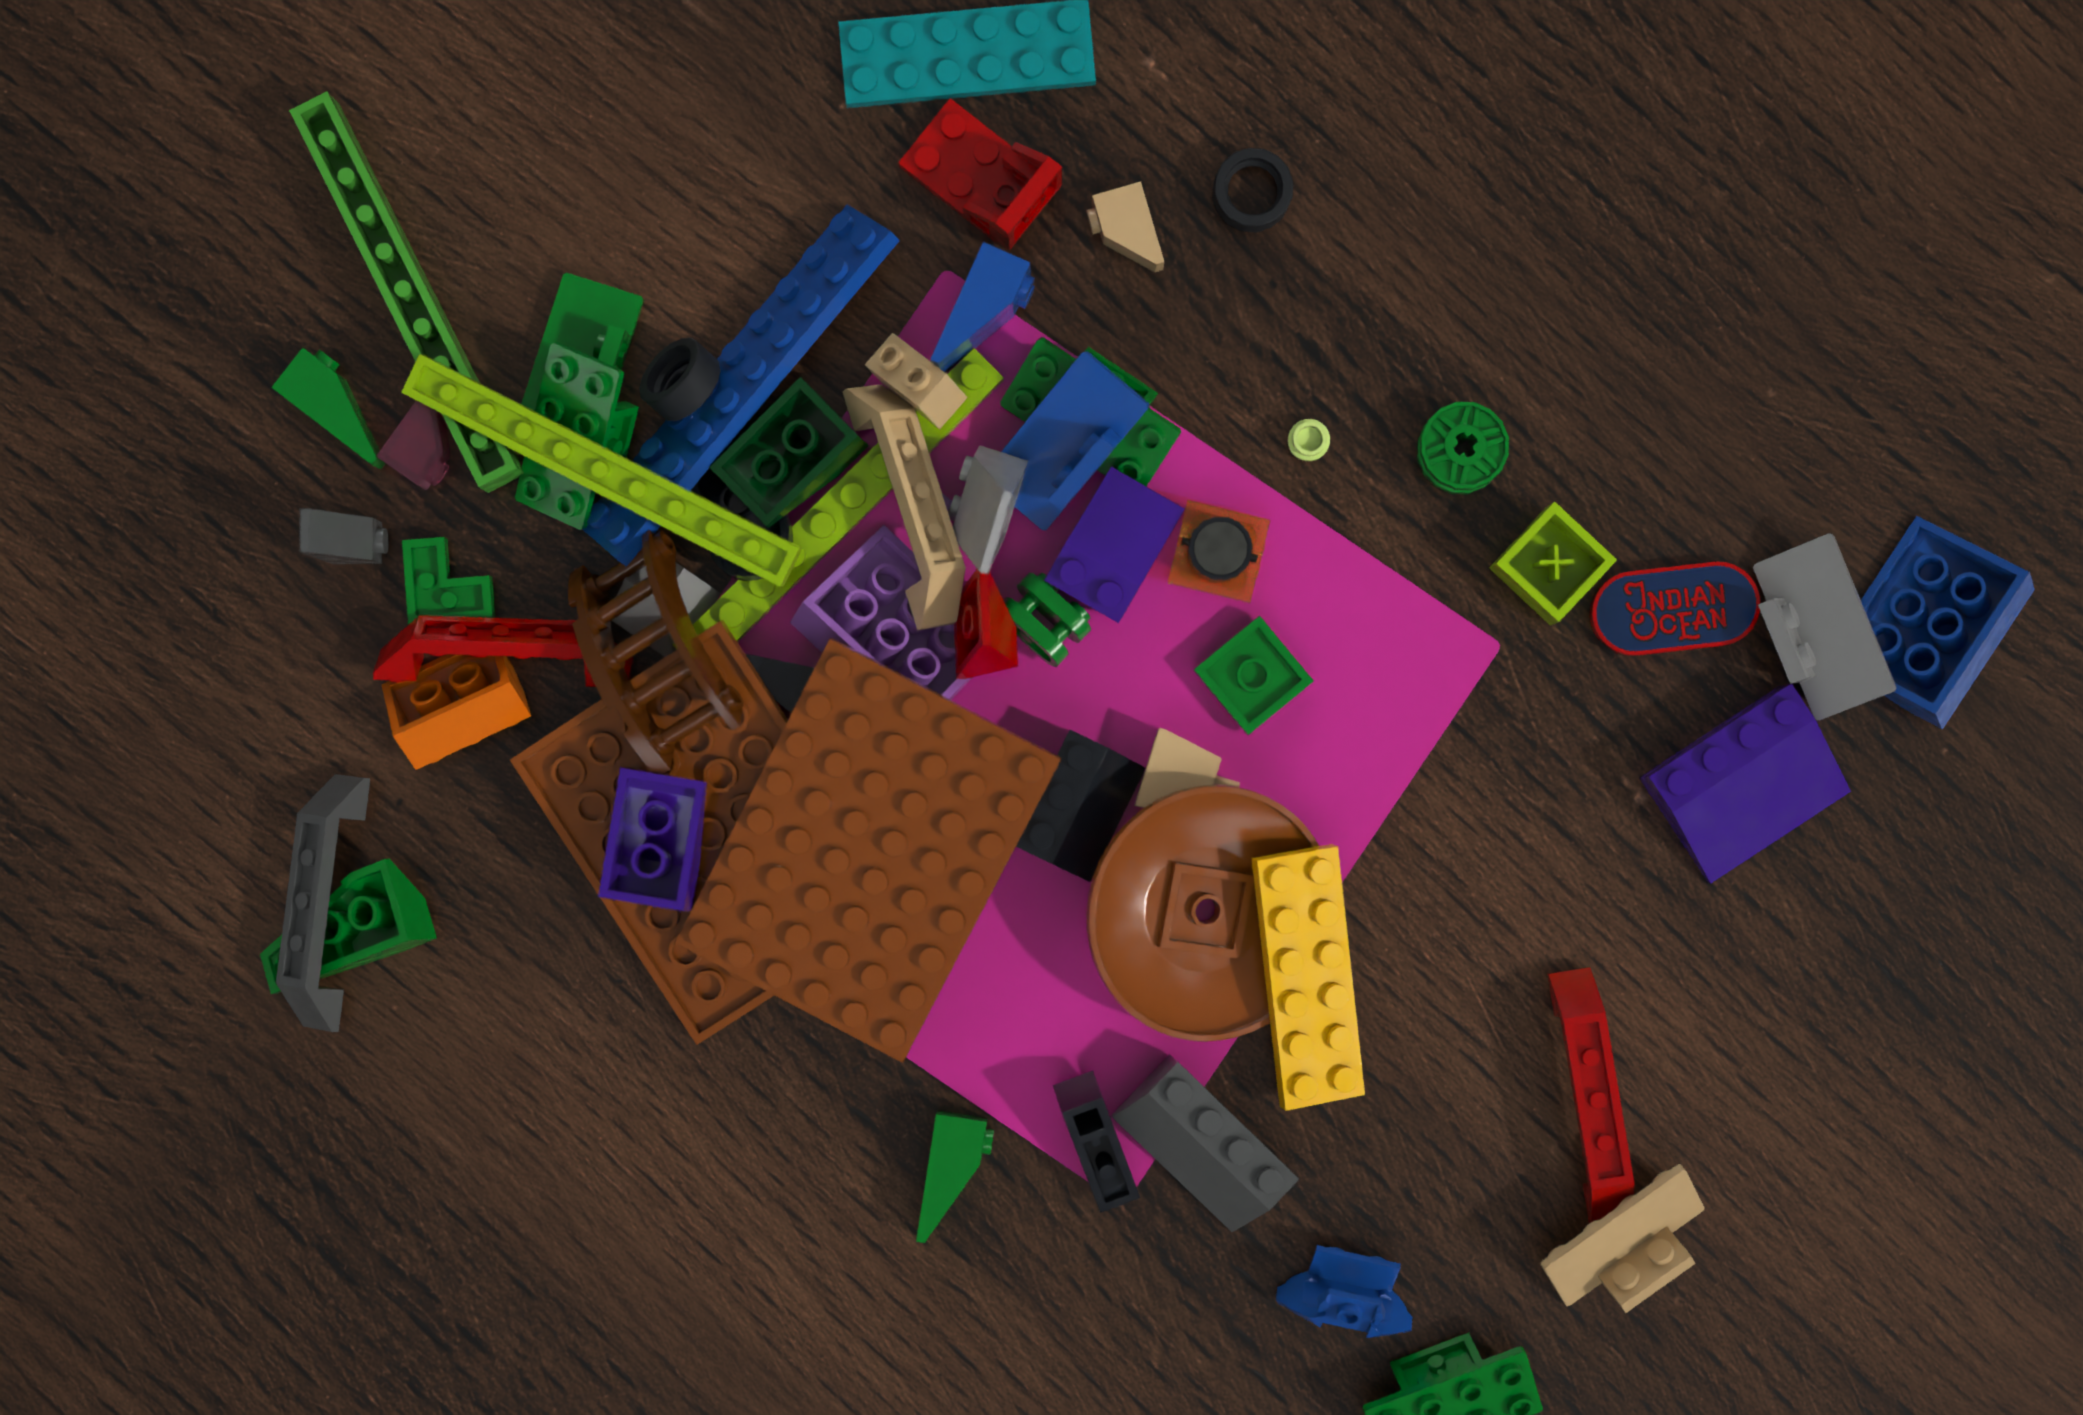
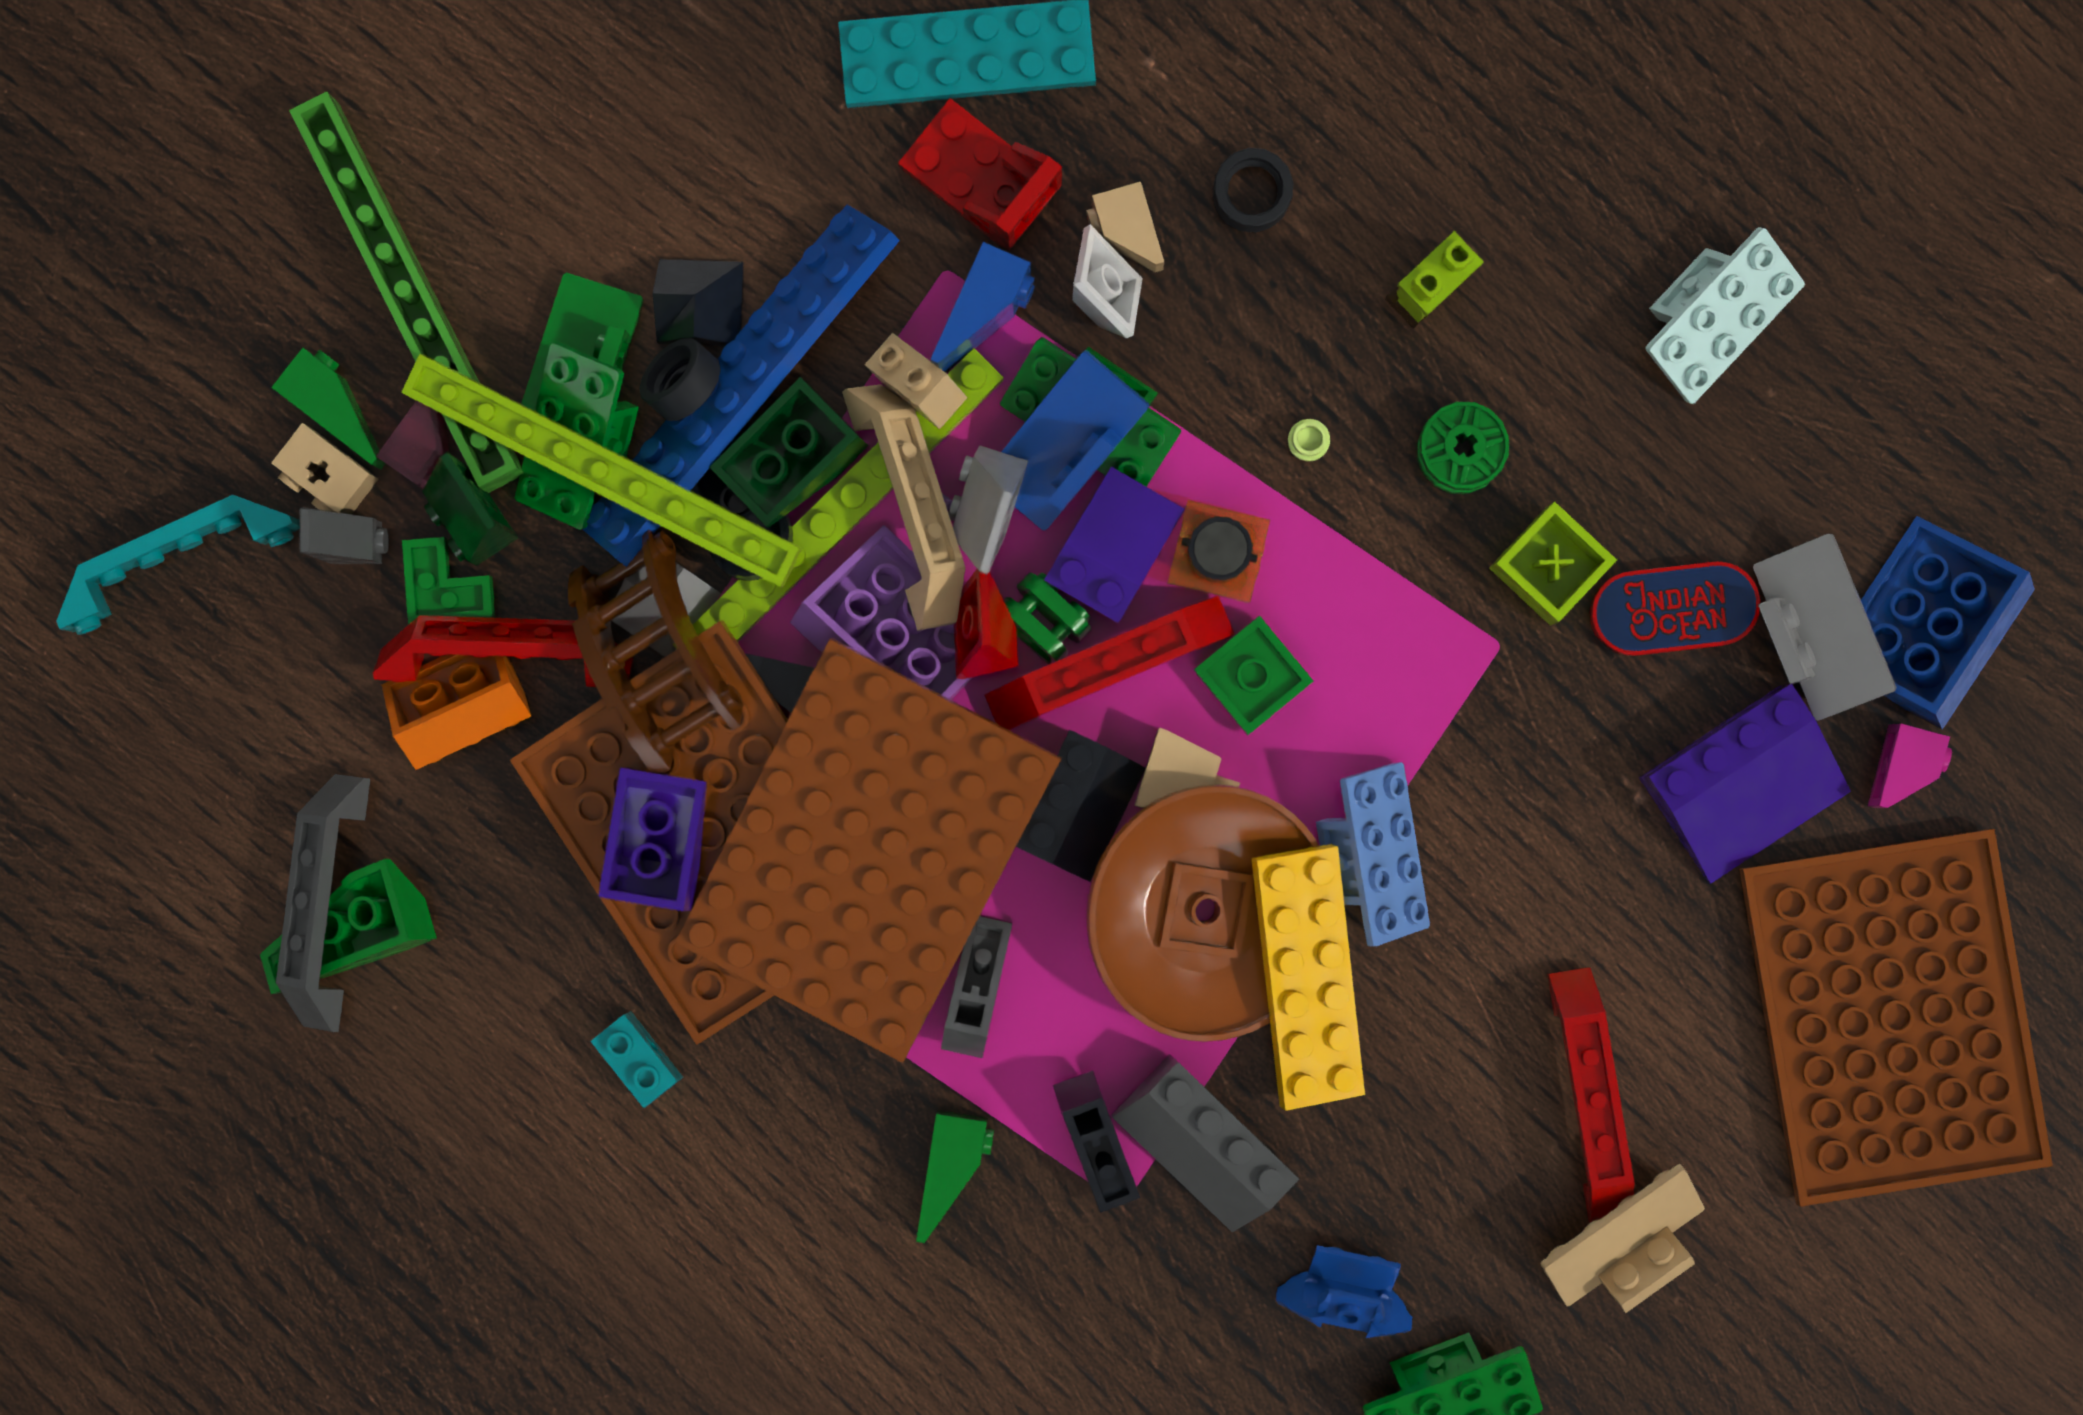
(84, 601): none -> teal slope
(306, 454): none -> tan brick
(466, 512): none -> dark green slope
(637, 1059): none -> teal brick
(698, 301): none -> black slope
(976, 988): none -> dark grey slope
(1106, 285): none -> white slope
(1109, 663): none -> red slope
(1379, 853): none -> medium blue bracket
(1434, 279): none -> lime hips
(1719, 311): none -> light aqua bracket
(1895, 1017): none -> dark orange plate
(1908, 763): none -> dark pink slope

